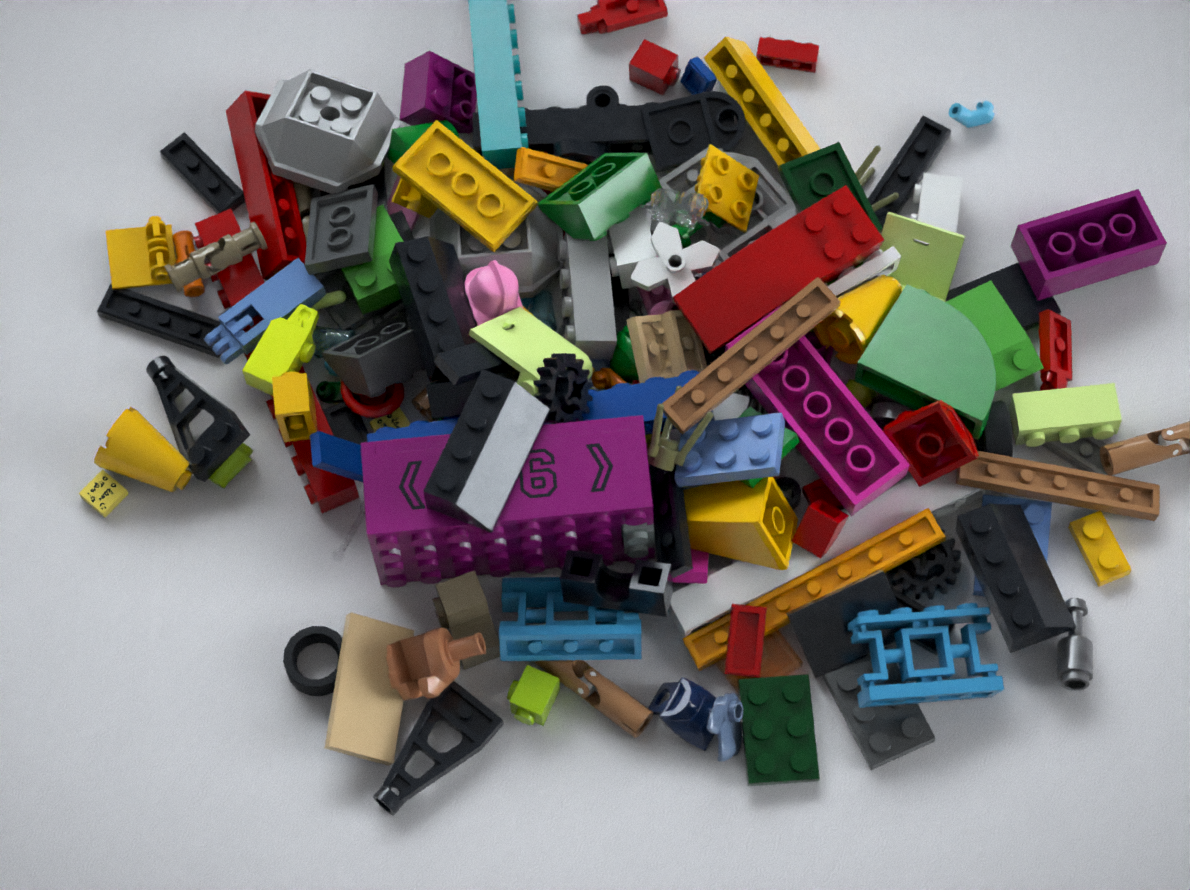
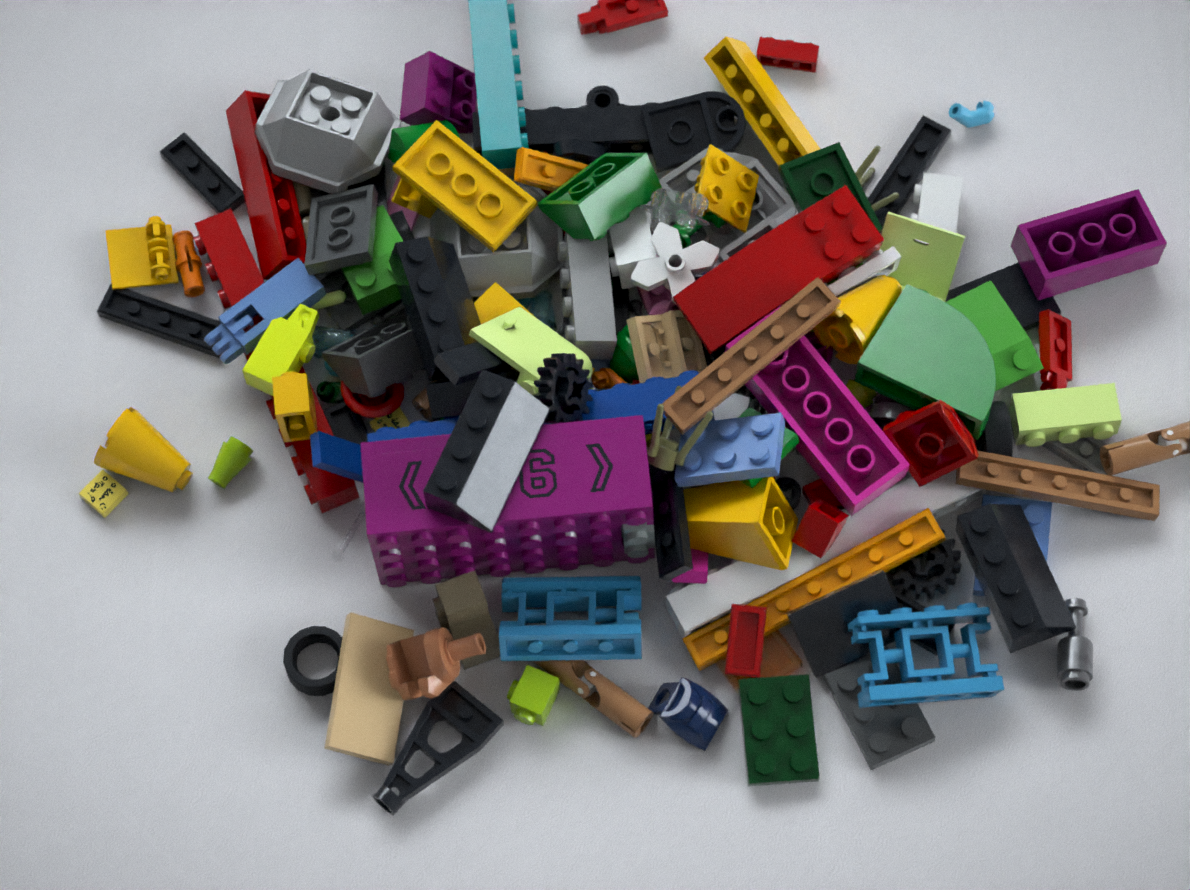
(217, 441): black plate -> none
(222, 253): dark tan piece -> none
(492, 291): bright pink piece -> none
(591, 583): black arch -> none
(654, 67): red brick -> none
(698, 77): blue tile -> none
(725, 723): sand blue plate -> none
(1099, 548): yellow plate -> none

